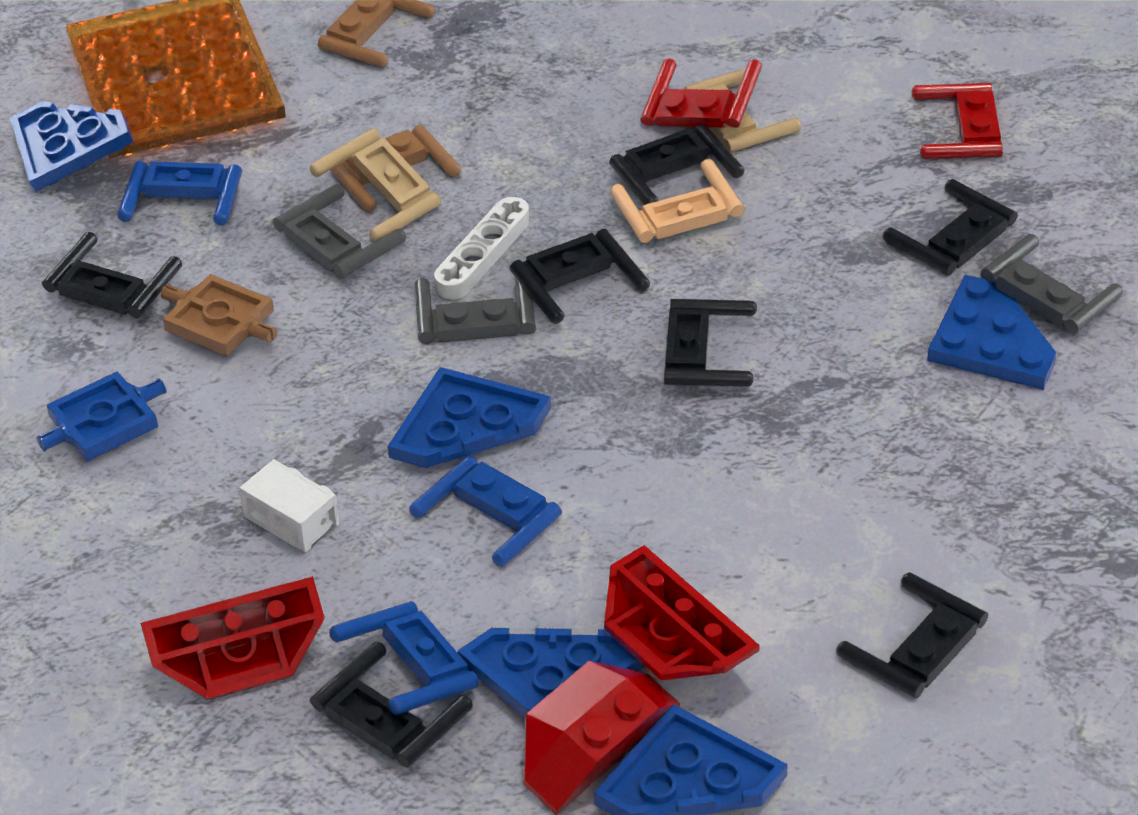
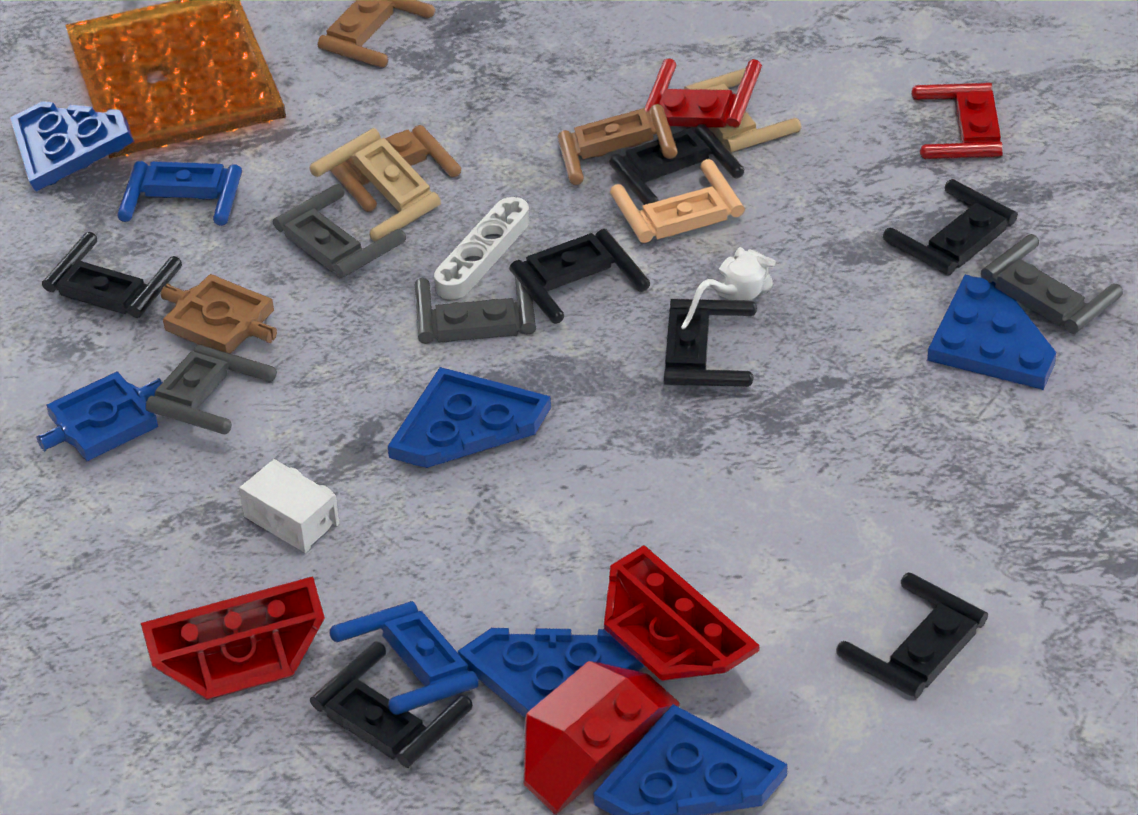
(195, 380): none -> dark grey plate
(497, 497): blue plate -> none
(613, 134): none -> medium nougat plate
(745, 279): none -> white animal

